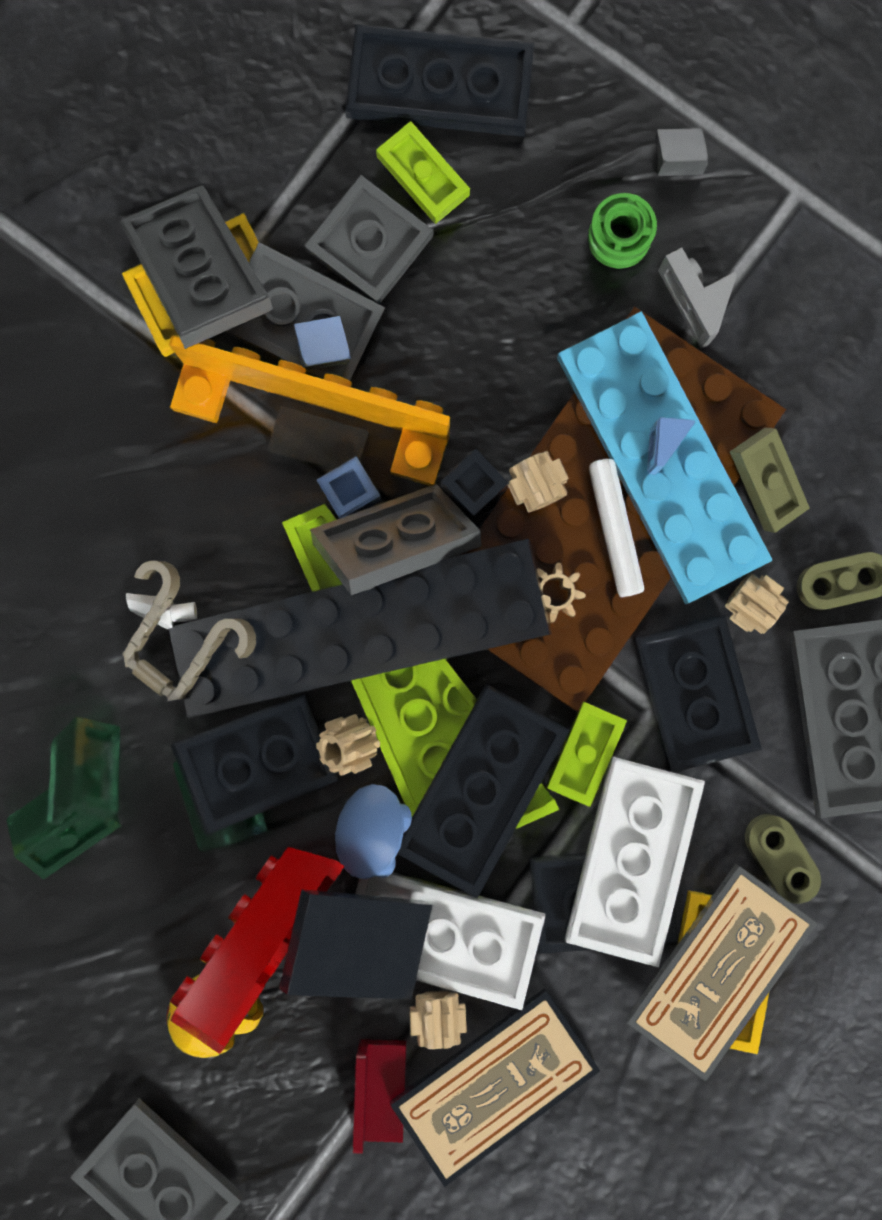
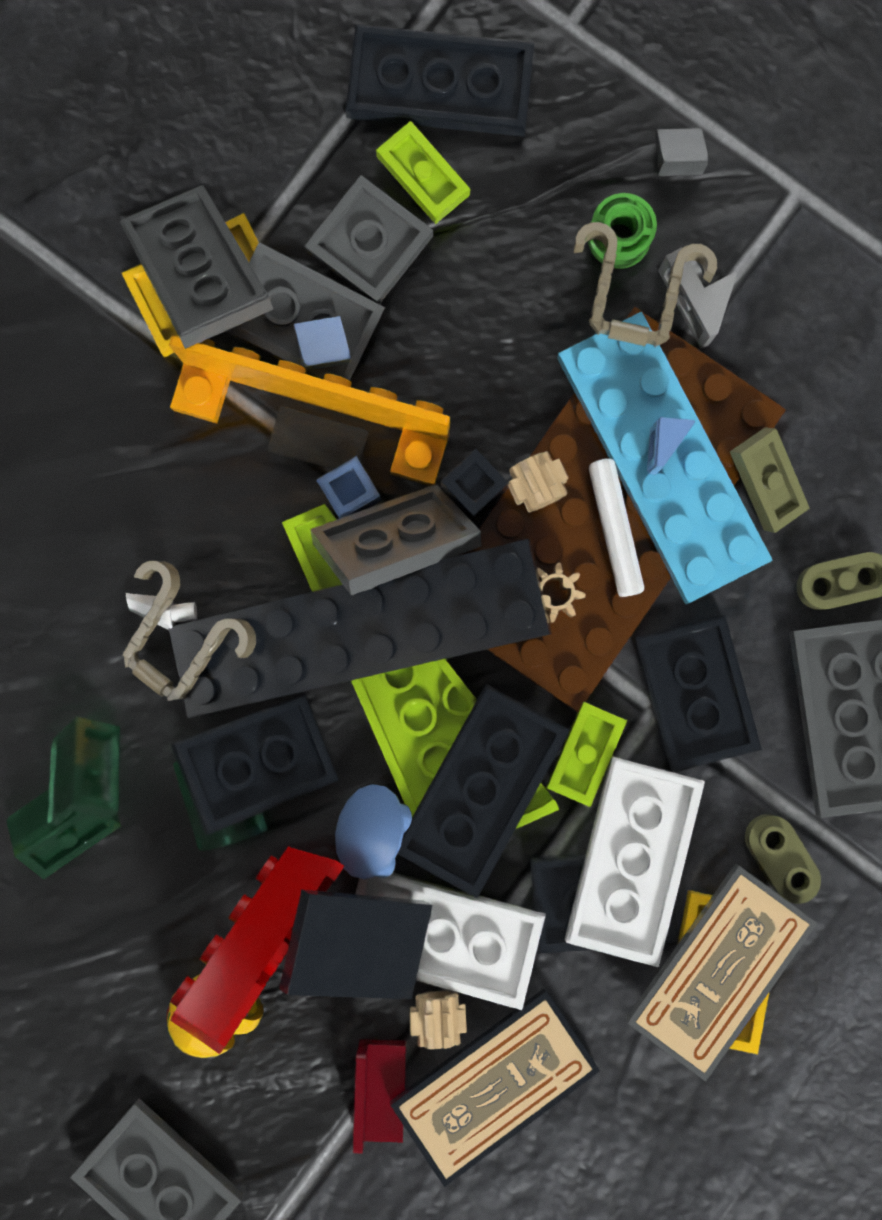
(348, 744): tan gear -> none
(631, 332): none -> dark tan piece
(756, 603): tan gear -> none

